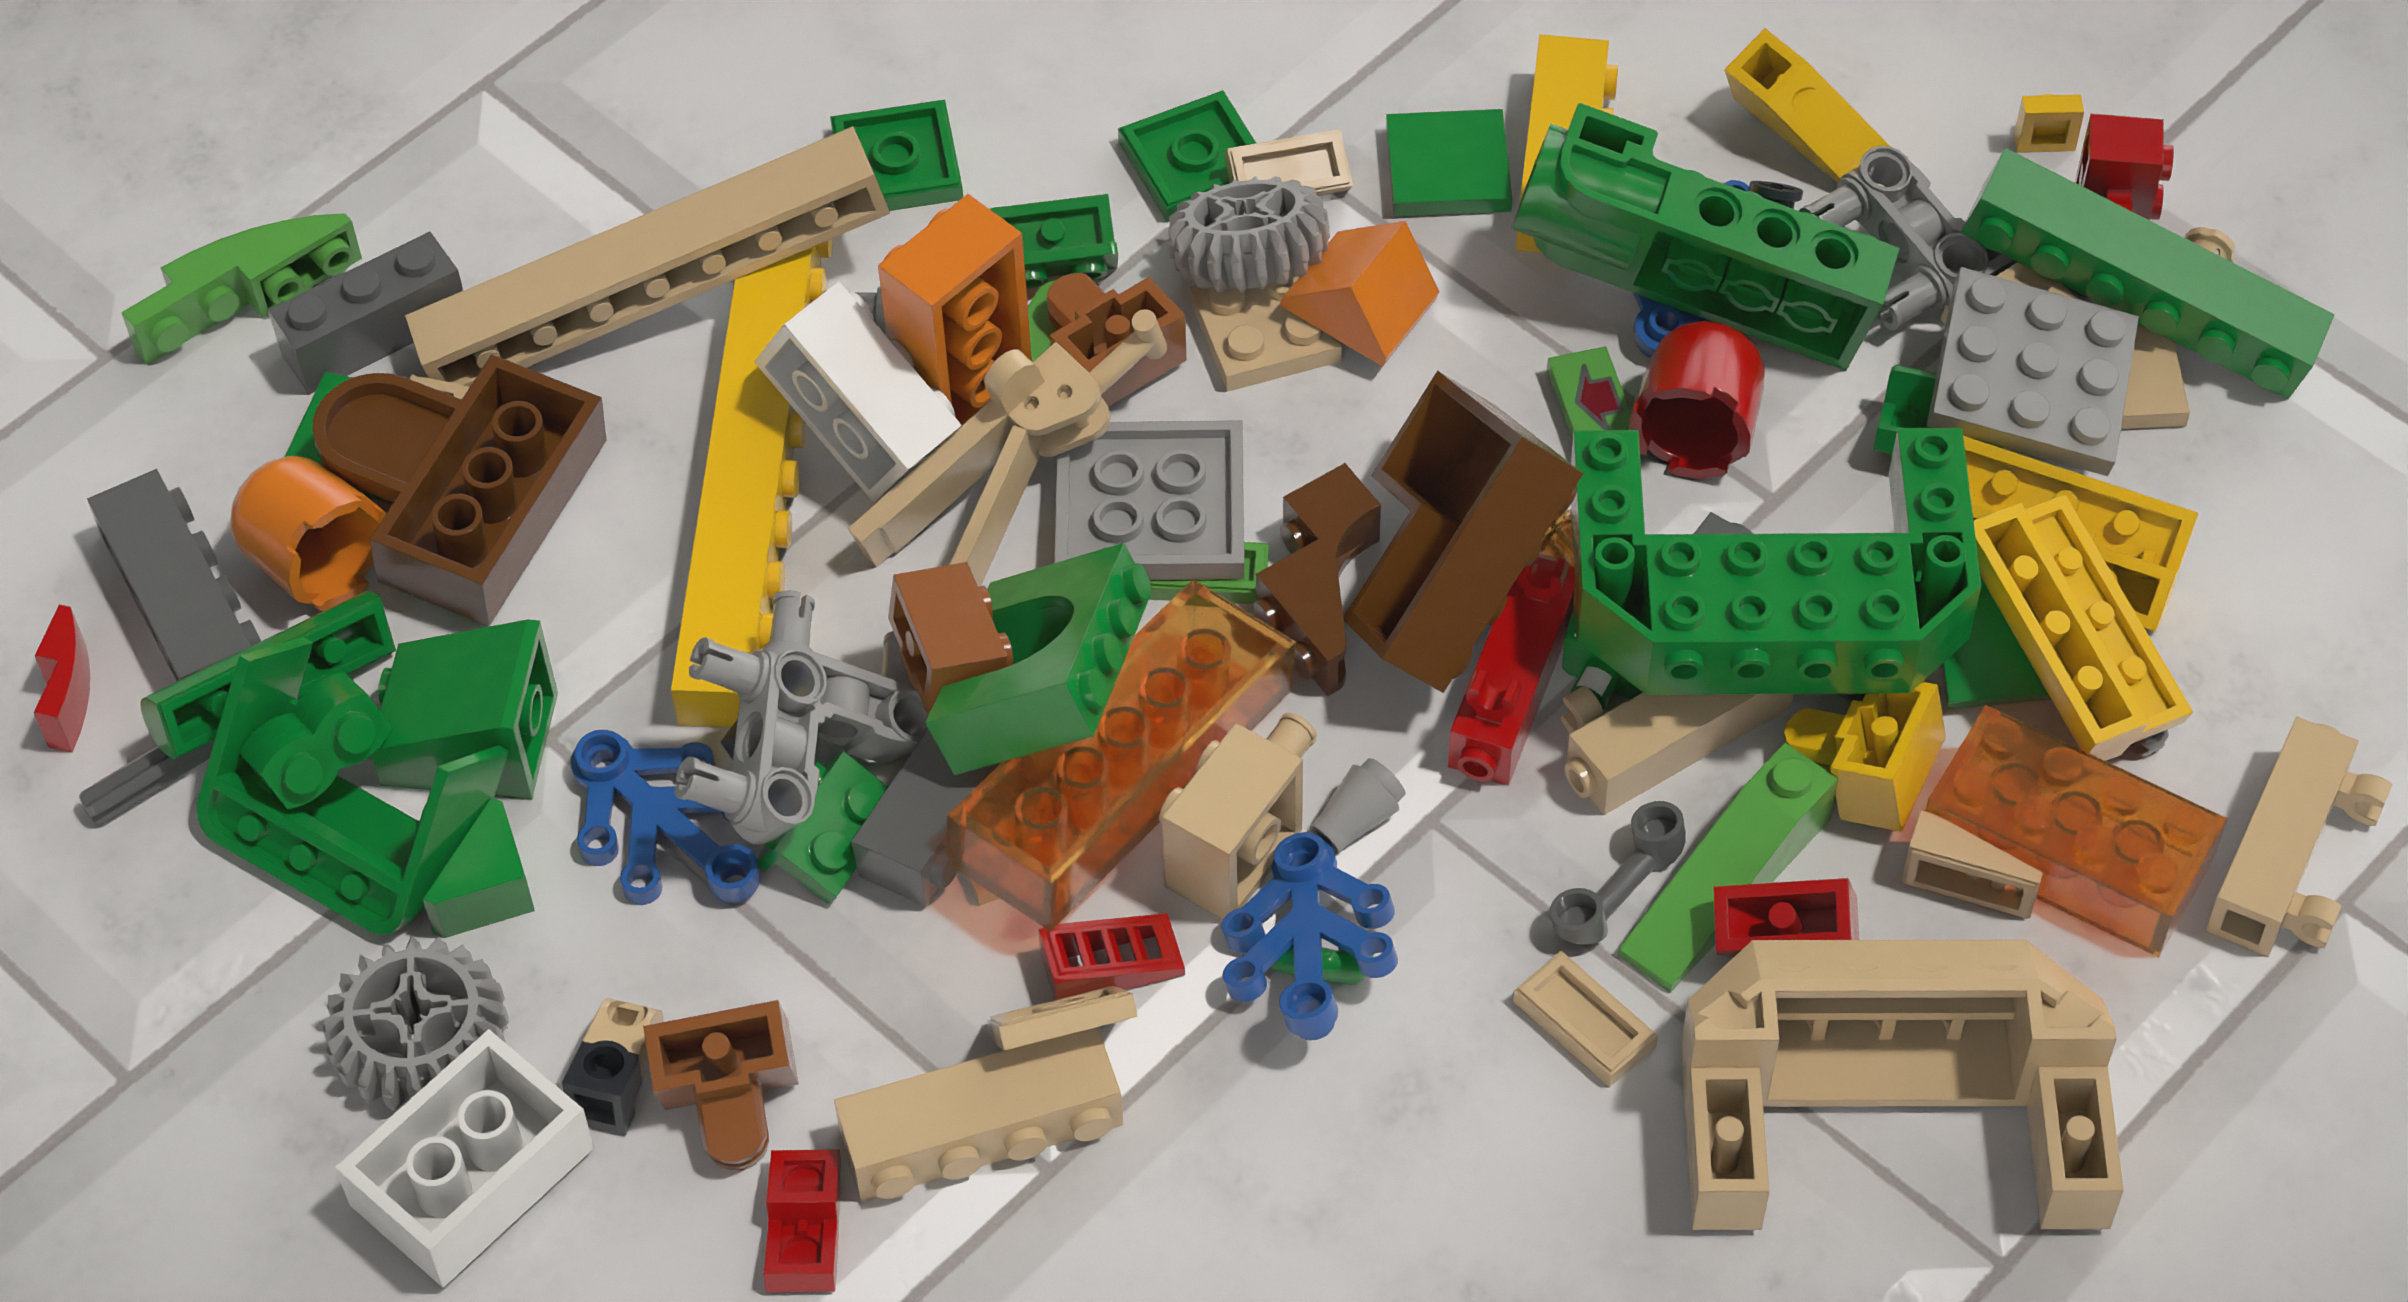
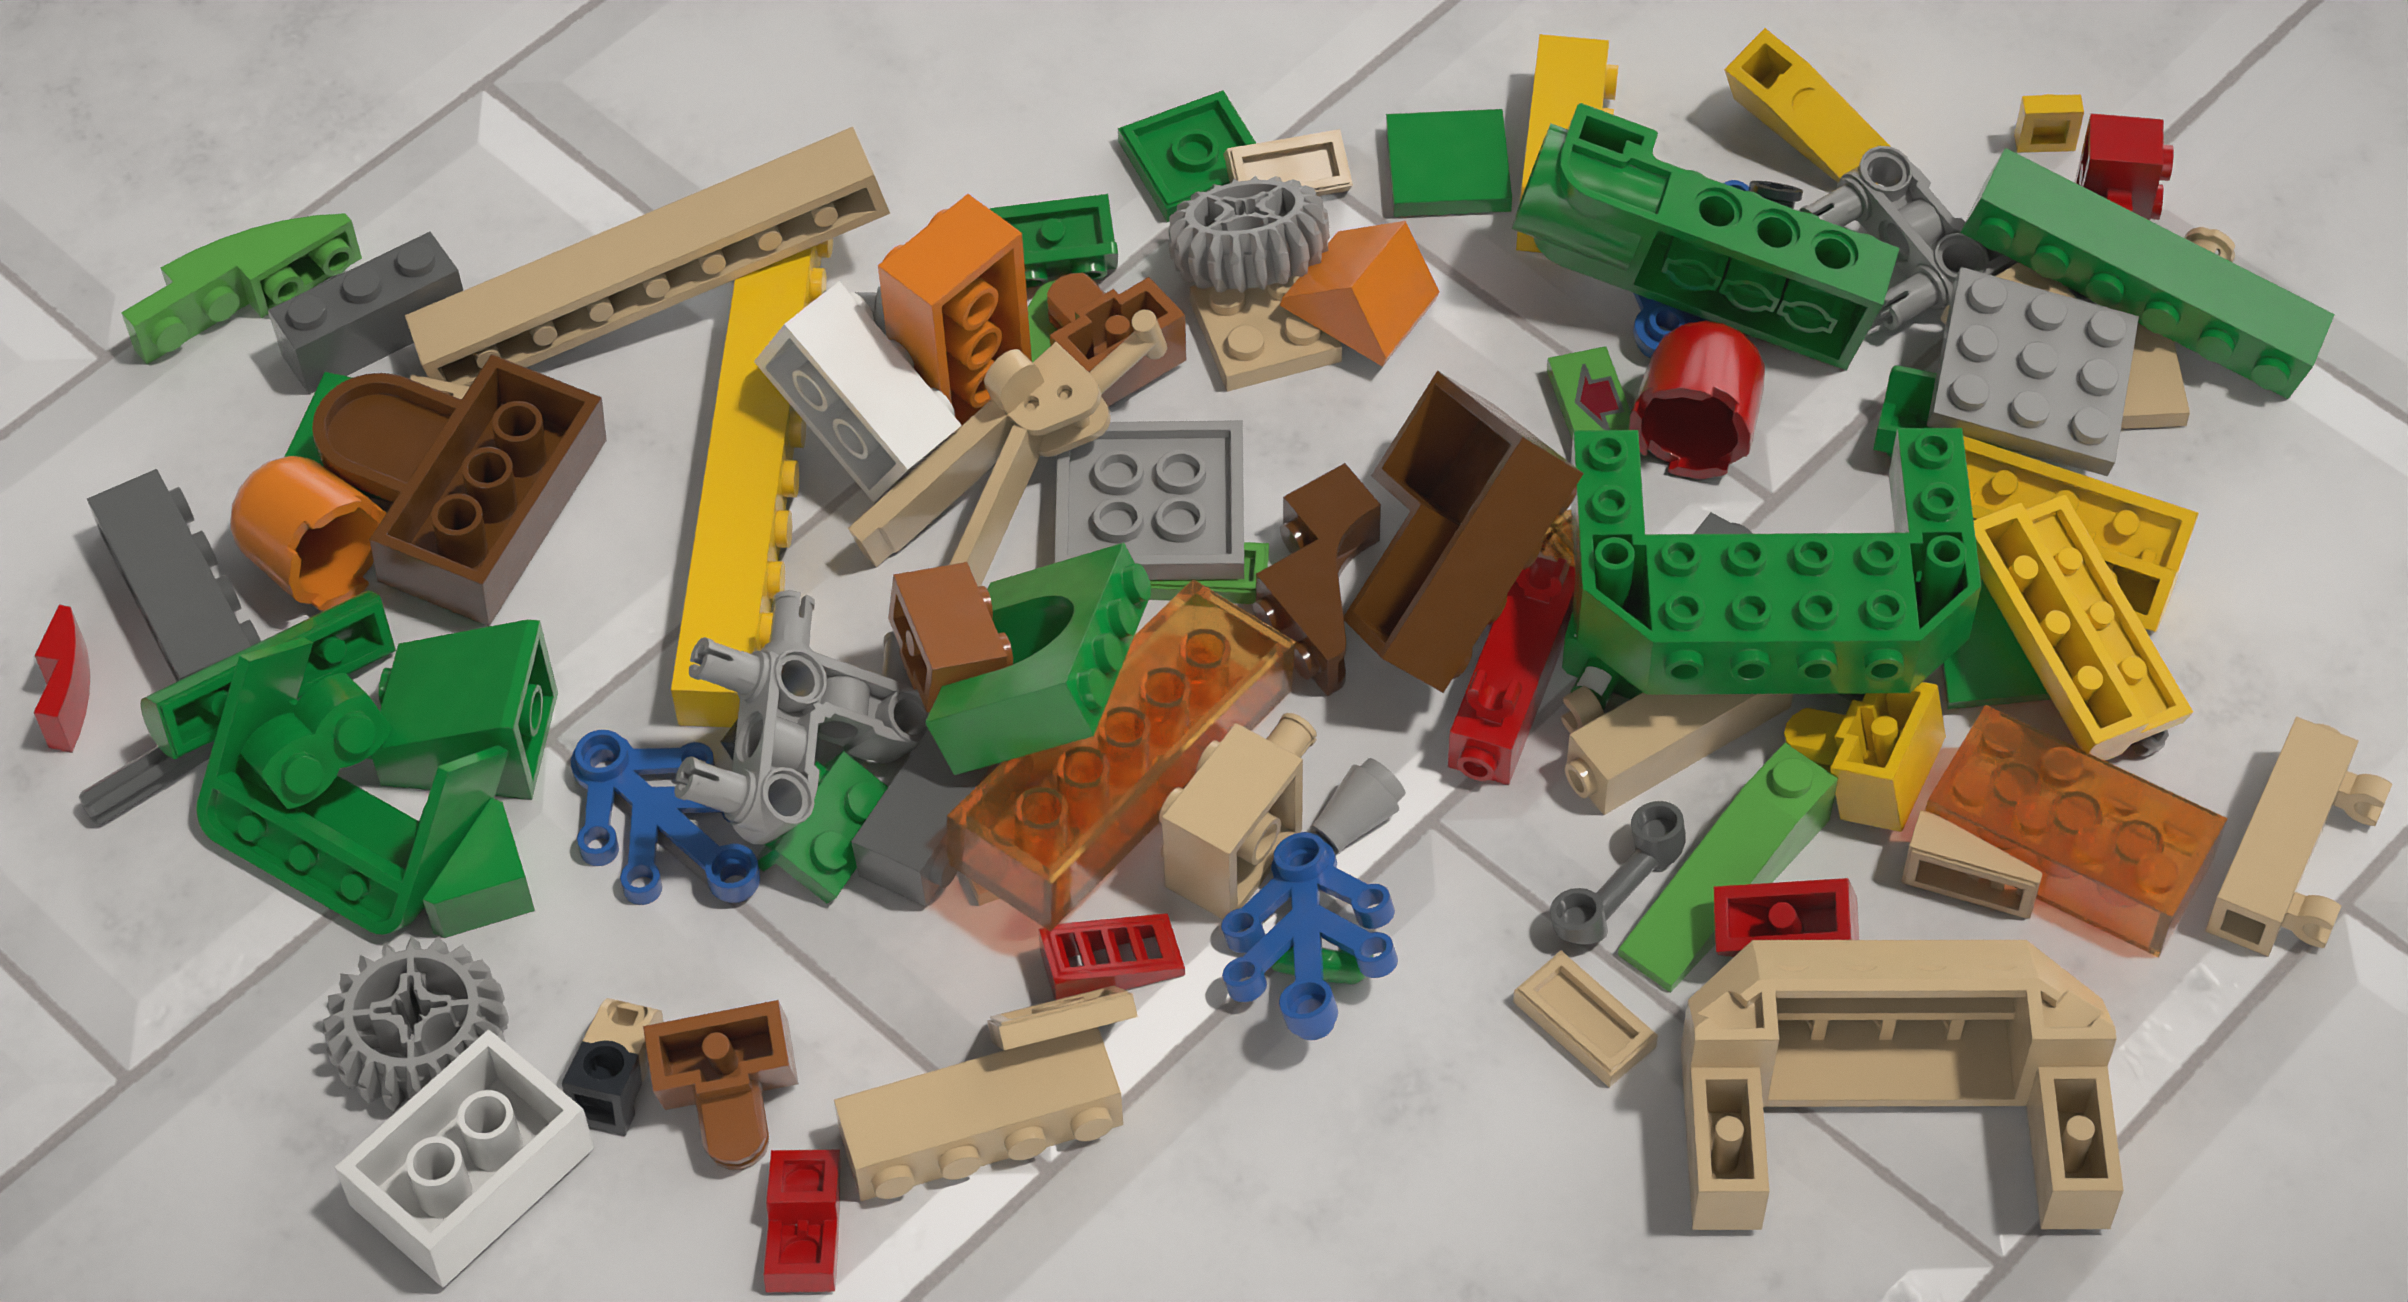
(908, 152): green tile -> none

